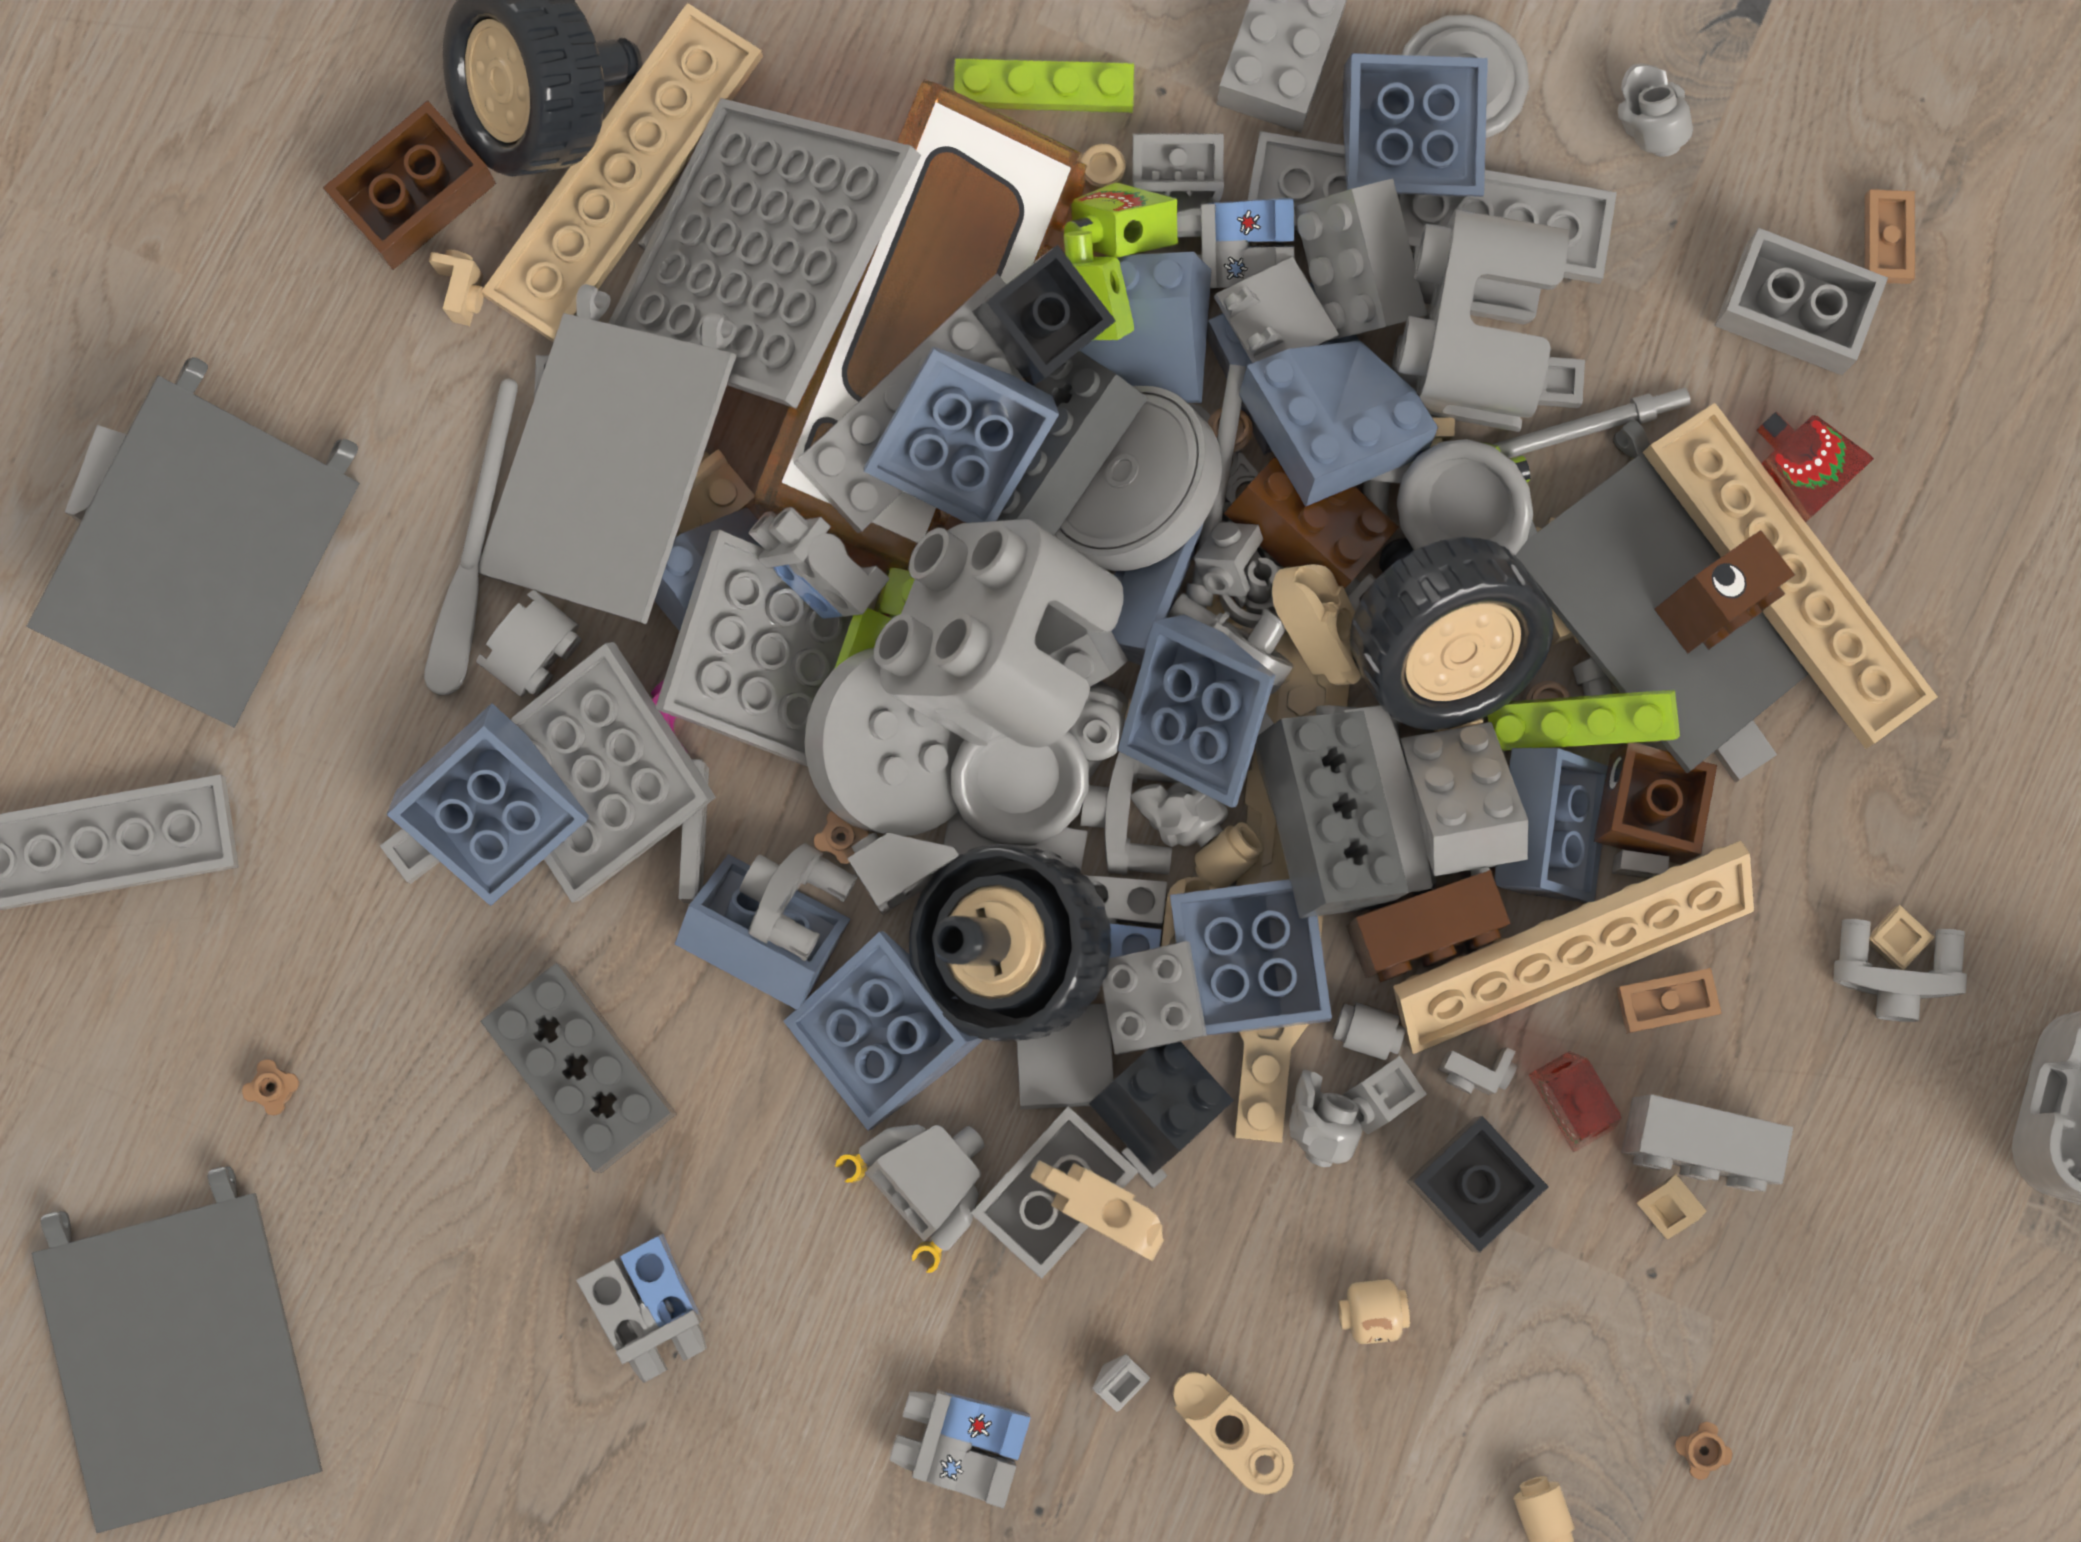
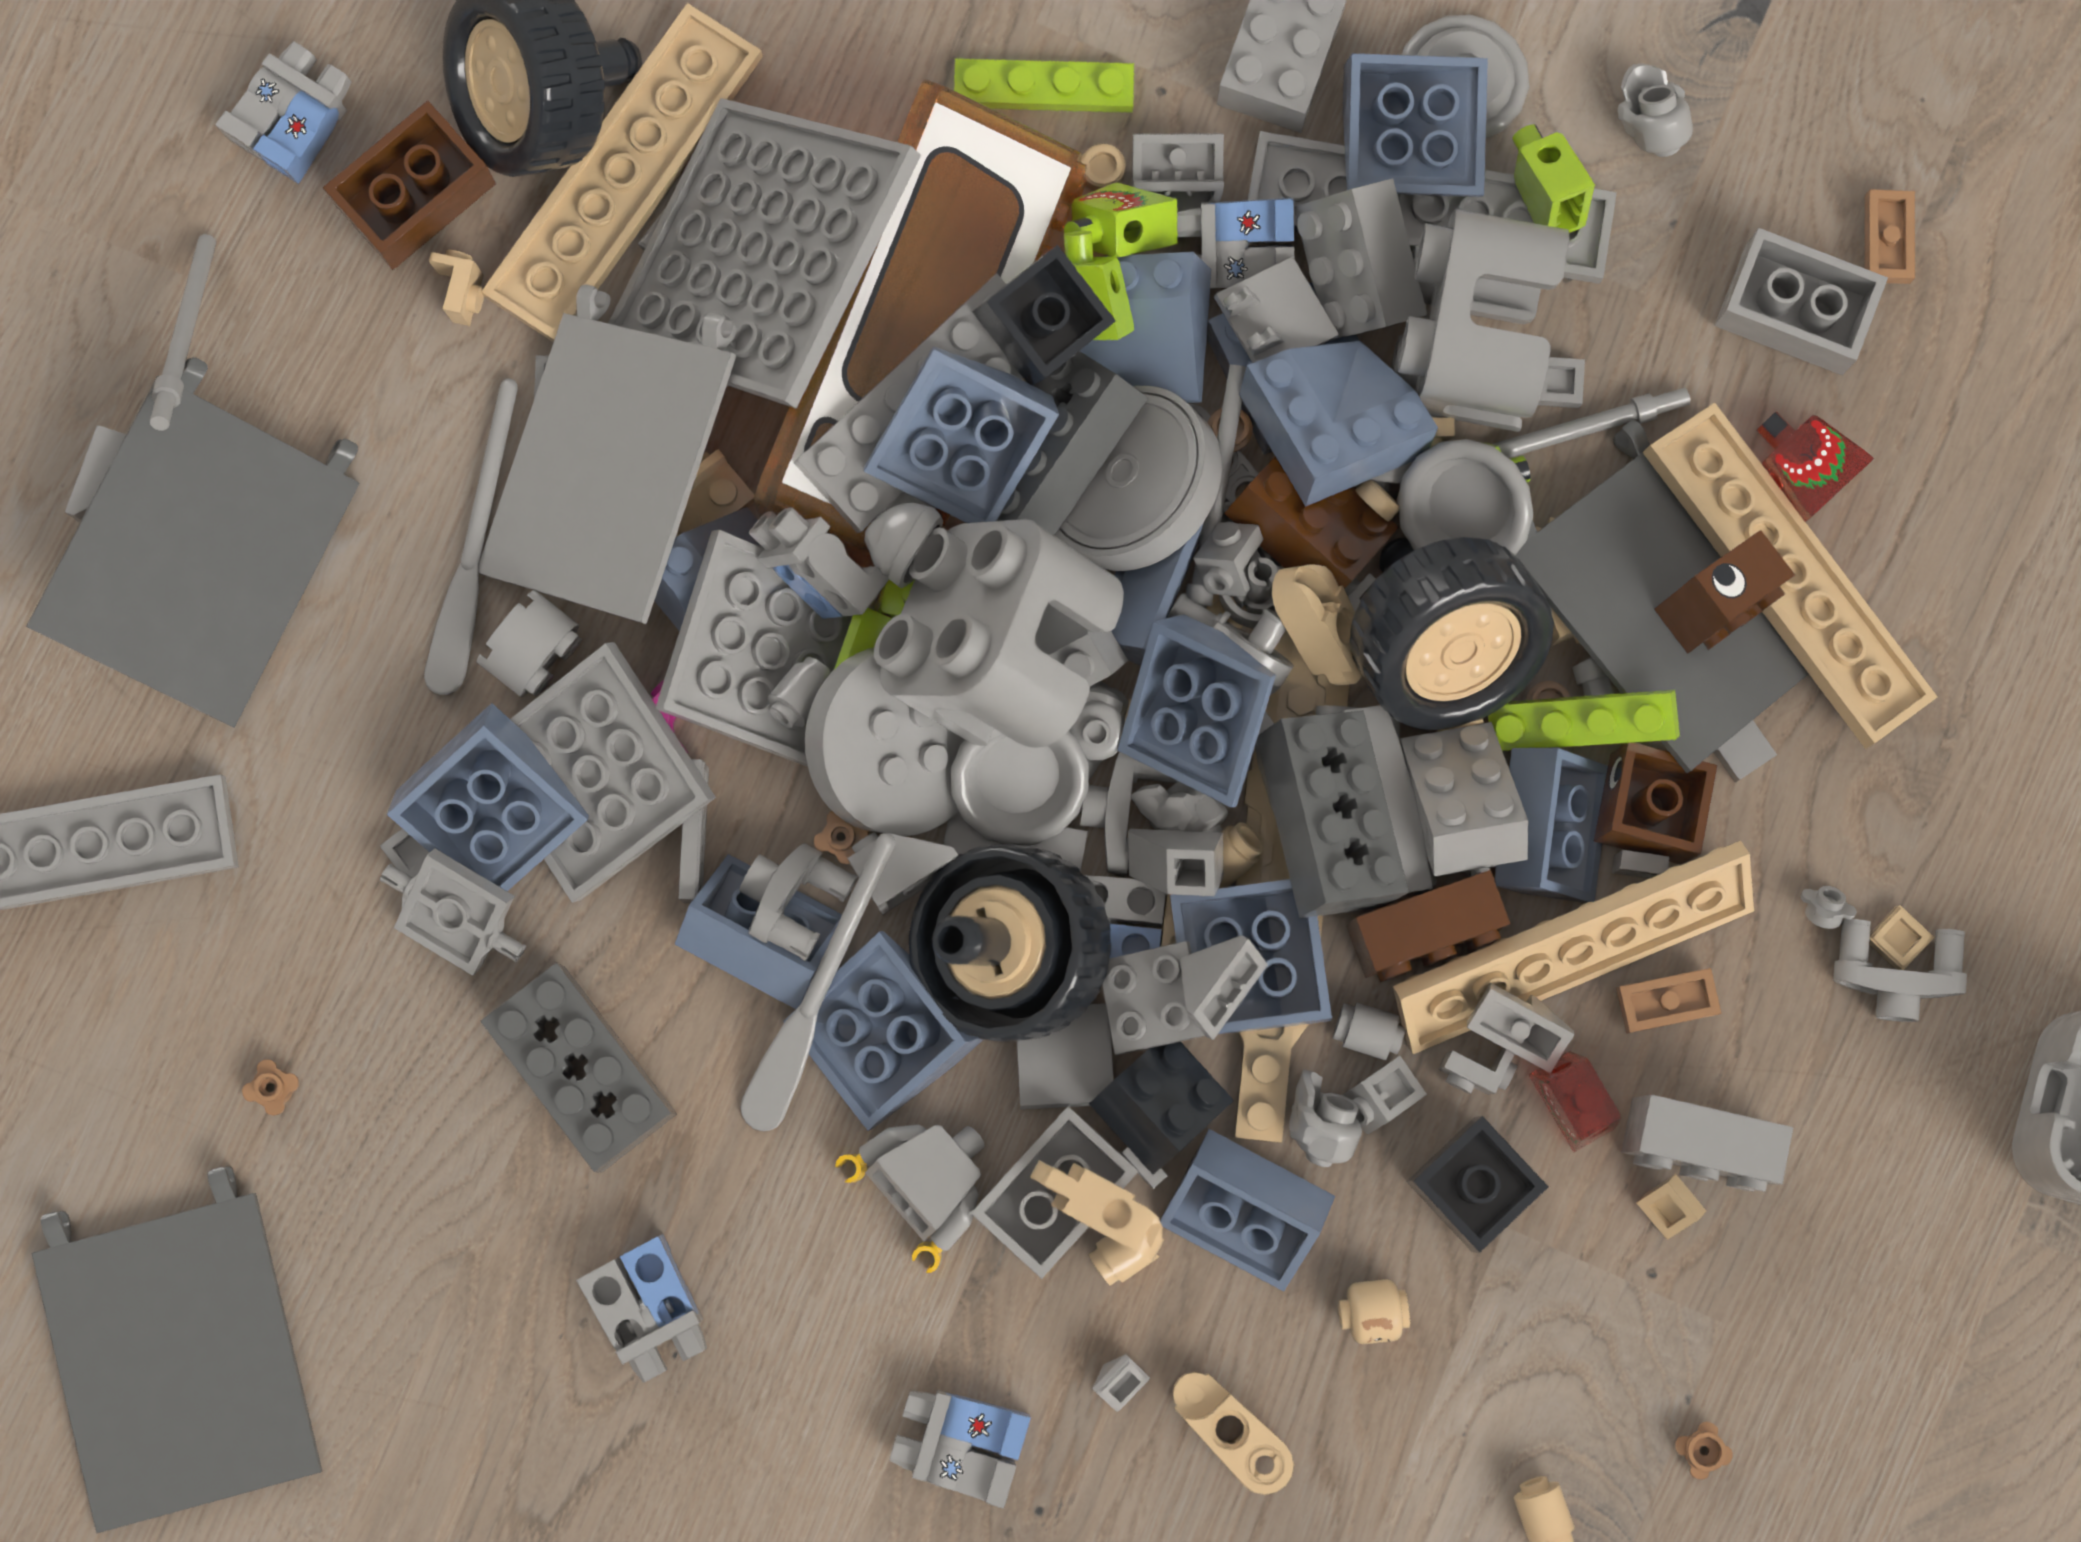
(168, 386): none -> light grey bar
(285, 113): none -> hips
(453, 911): none -> light grey plate
(784, 1061): none -> light grey piece
(796, 692): none -> light grey brick
(897, 537): none -> light grey hat
(1117, 1261): none -> tan brick
(1177, 860): none -> light grey slope
(1218, 981): none -> light grey slope
(1247, 1210): none -> sand blue slope
(1378, 499): none -> tan tile
(1521, 1027): none -> light grey slope
(1552, 179): none -> lime torso
(1827, 907): none -> light grey plate

